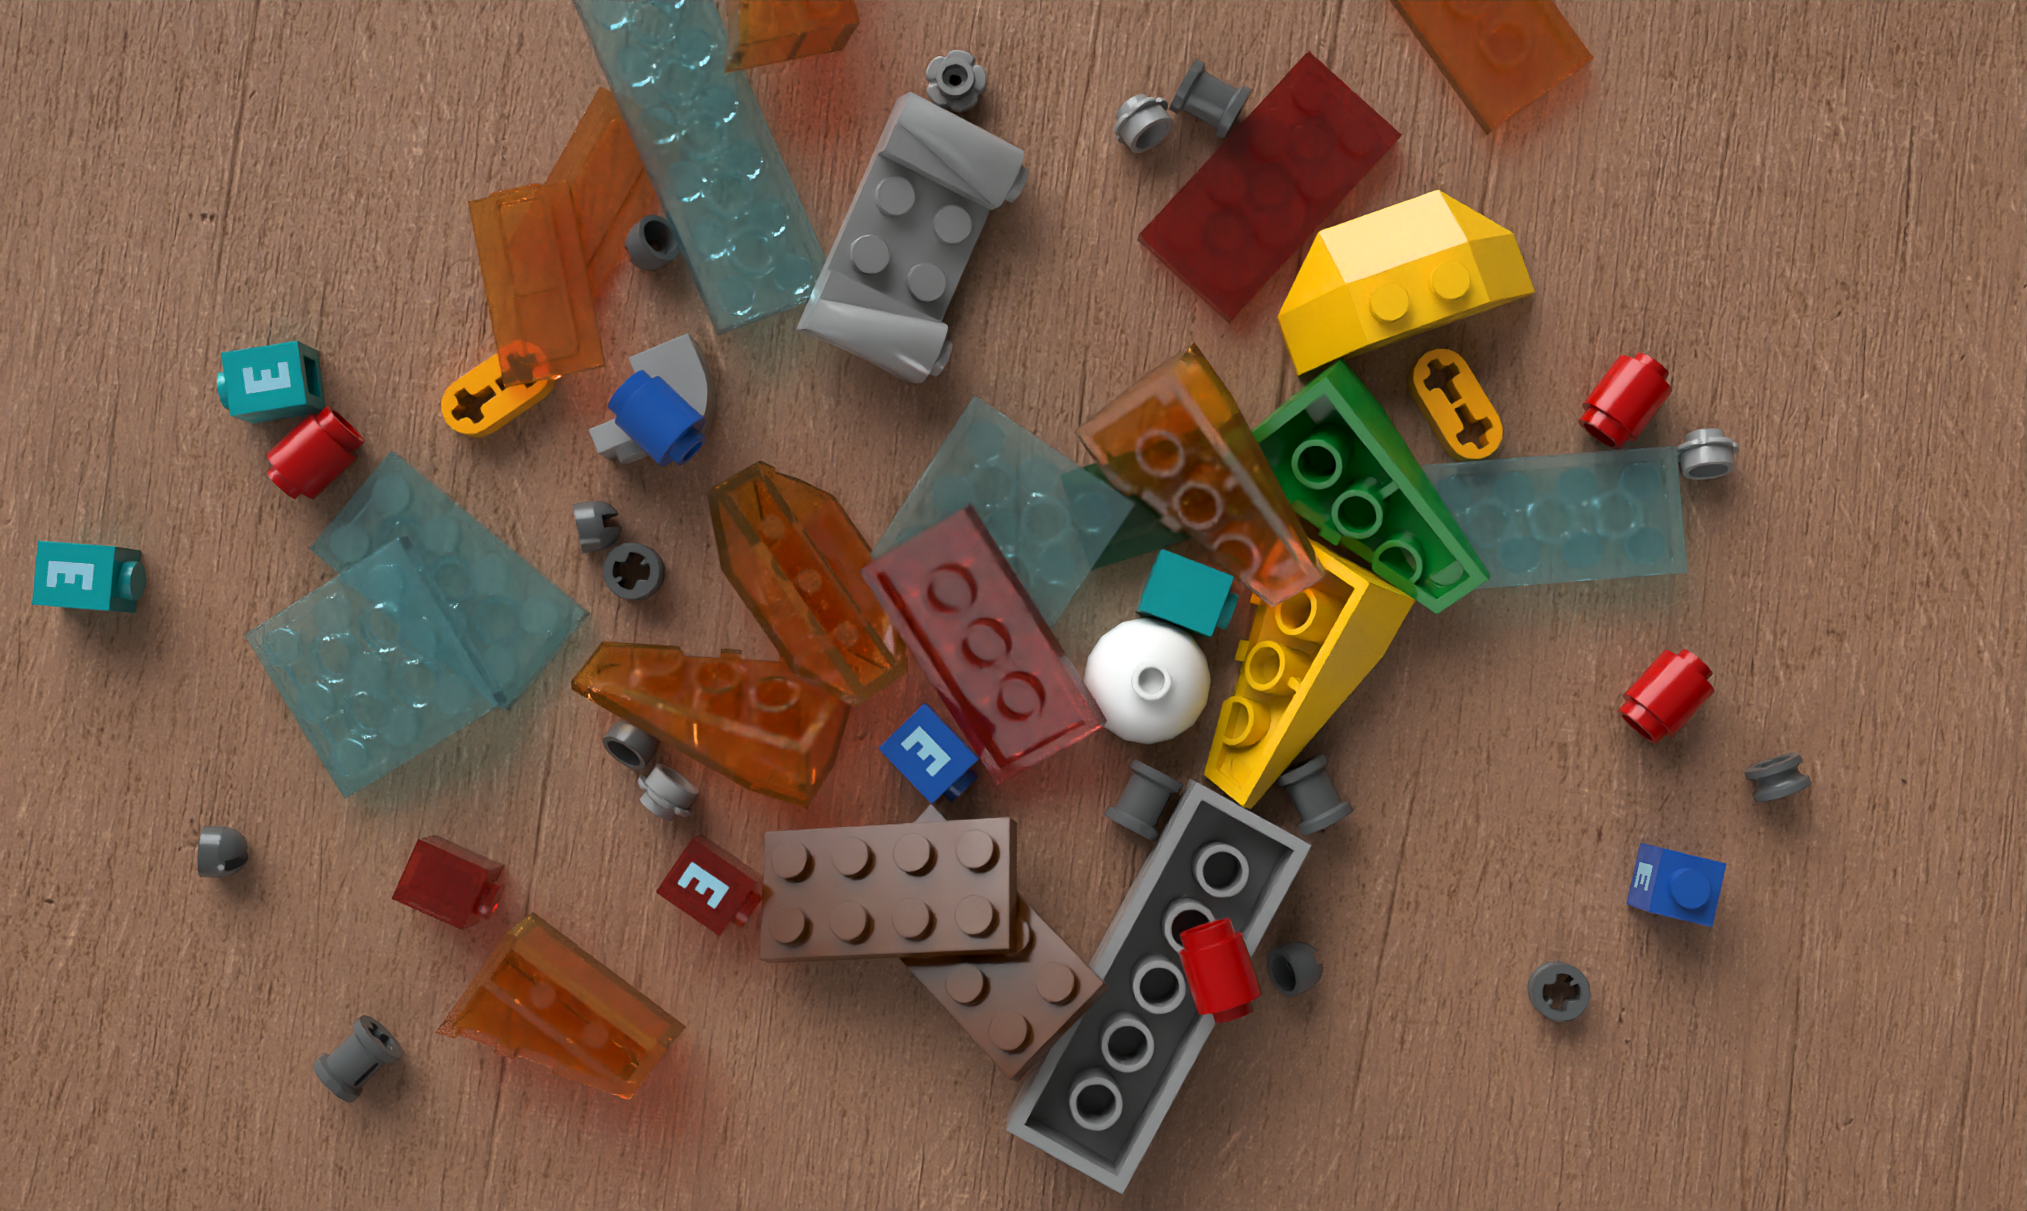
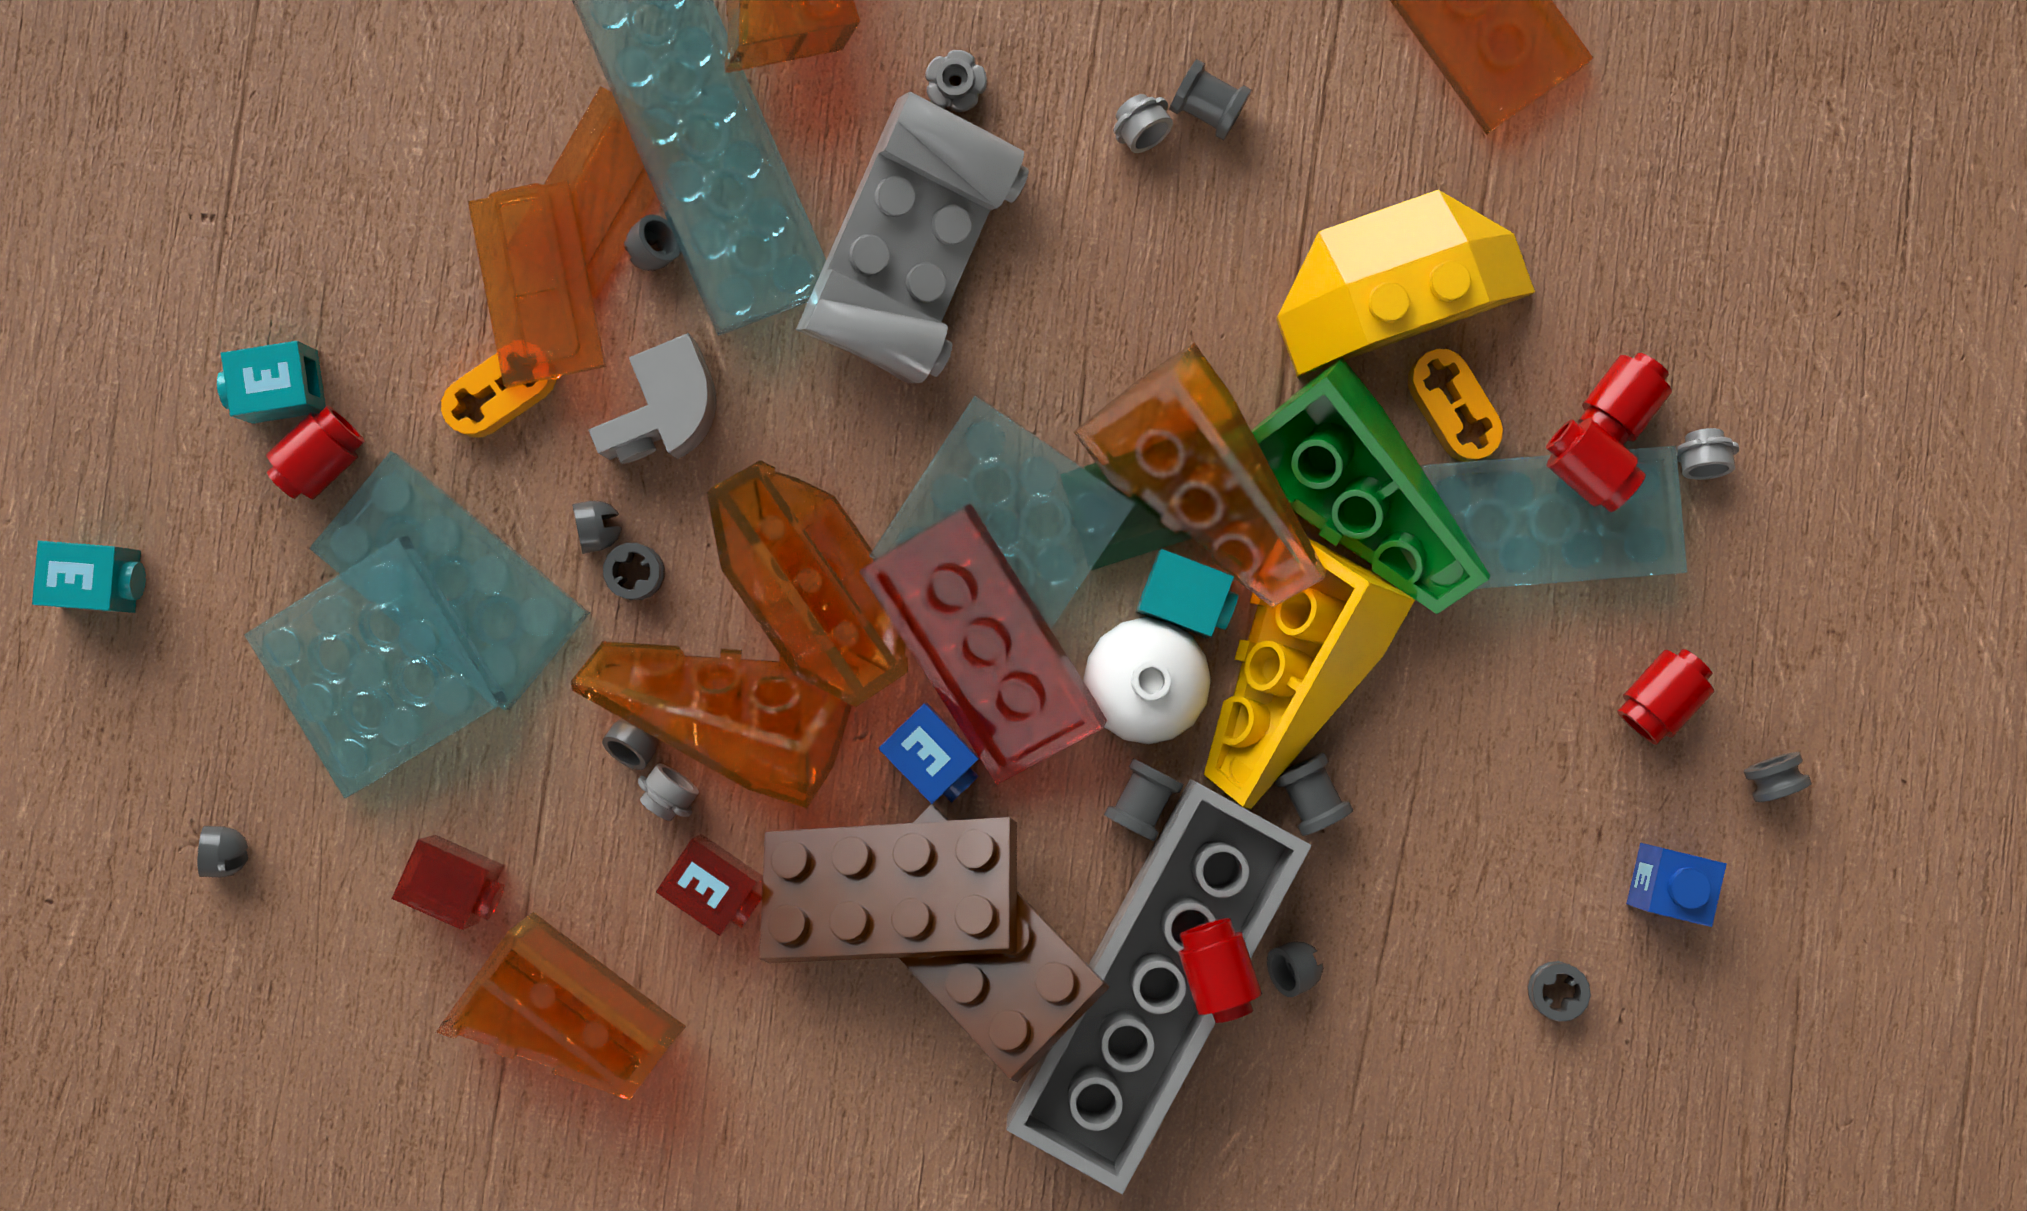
(357, 1058): dark grey bush -> none
(658, 419): blue brick -> none
(1269, 187): clear red plate -> none
(1594, 464): none -> red brick

